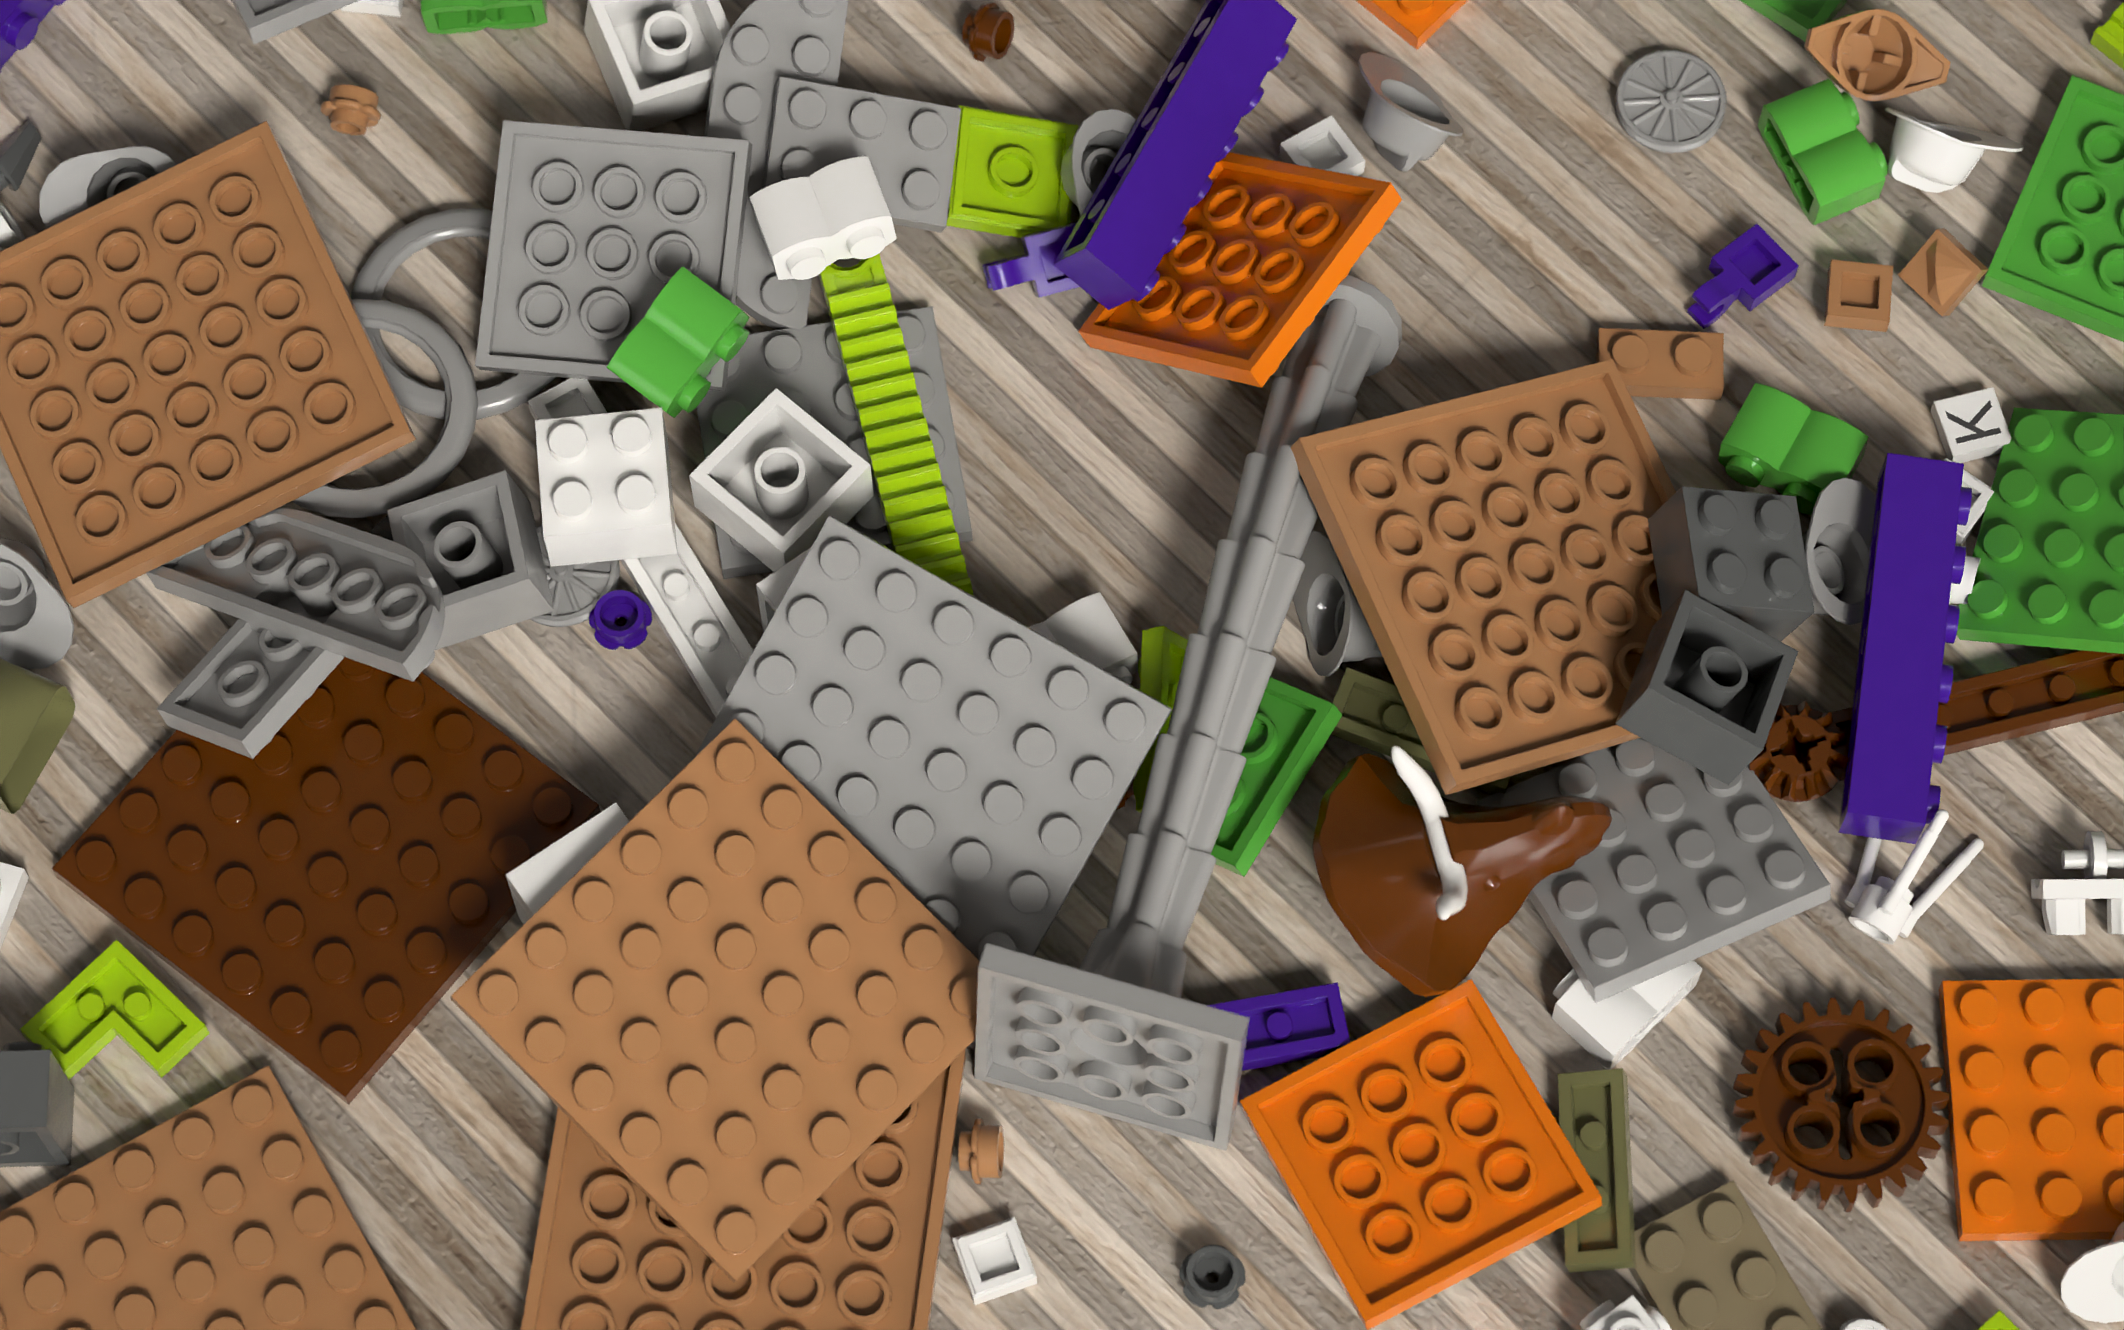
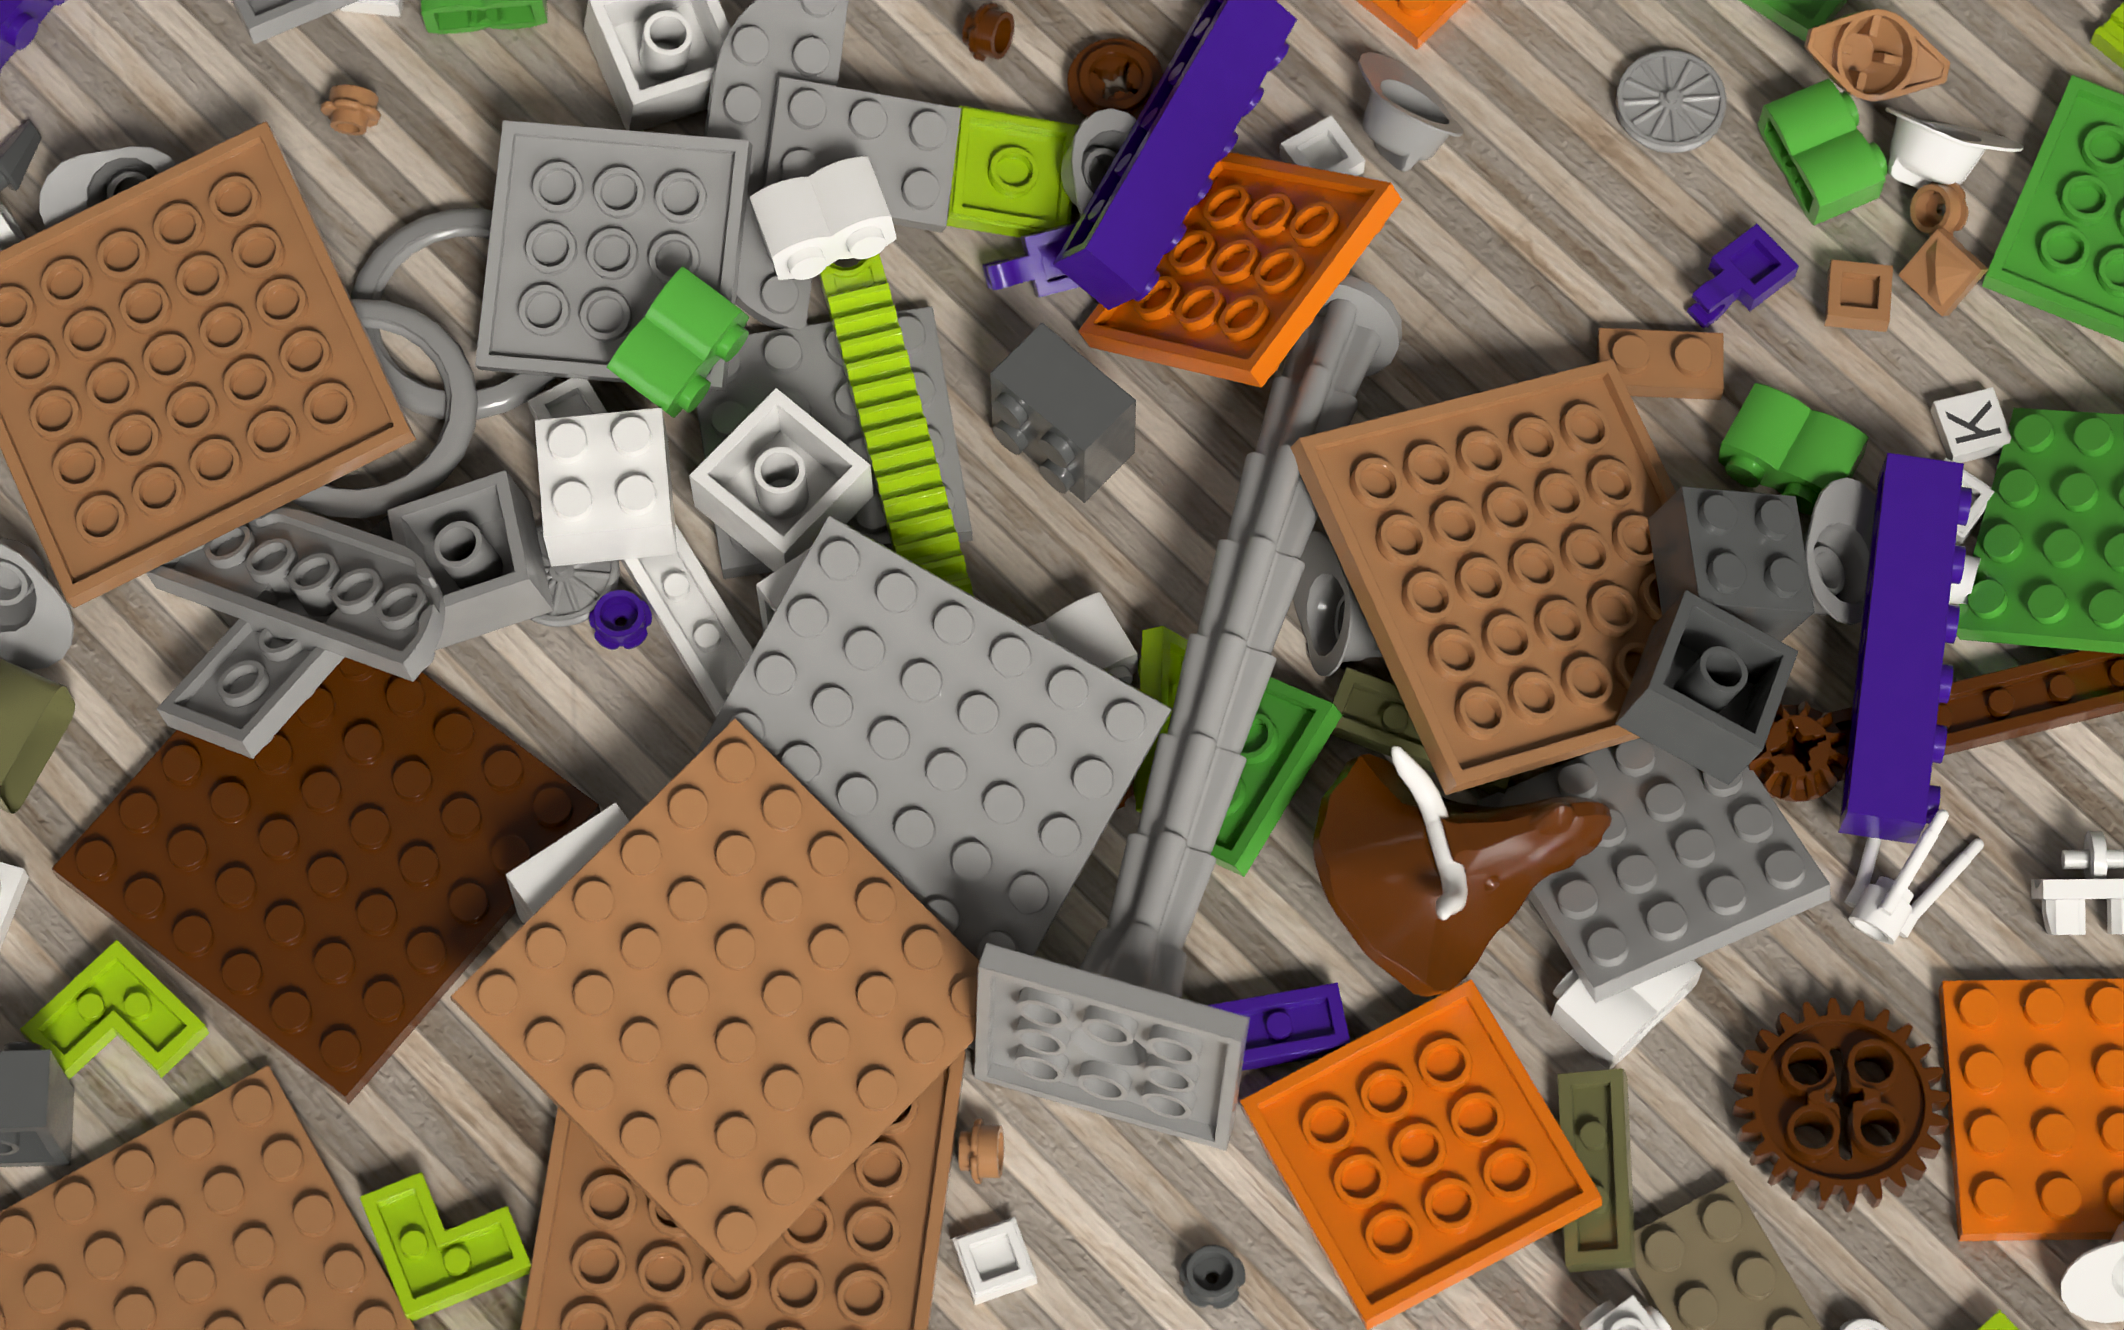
(436, 1265): none -> lime plate
(1062, 414): none -> dark grey brick
(1108, 61): none -> reddish brown gear
(1928, 205): none -> medium nougat plate

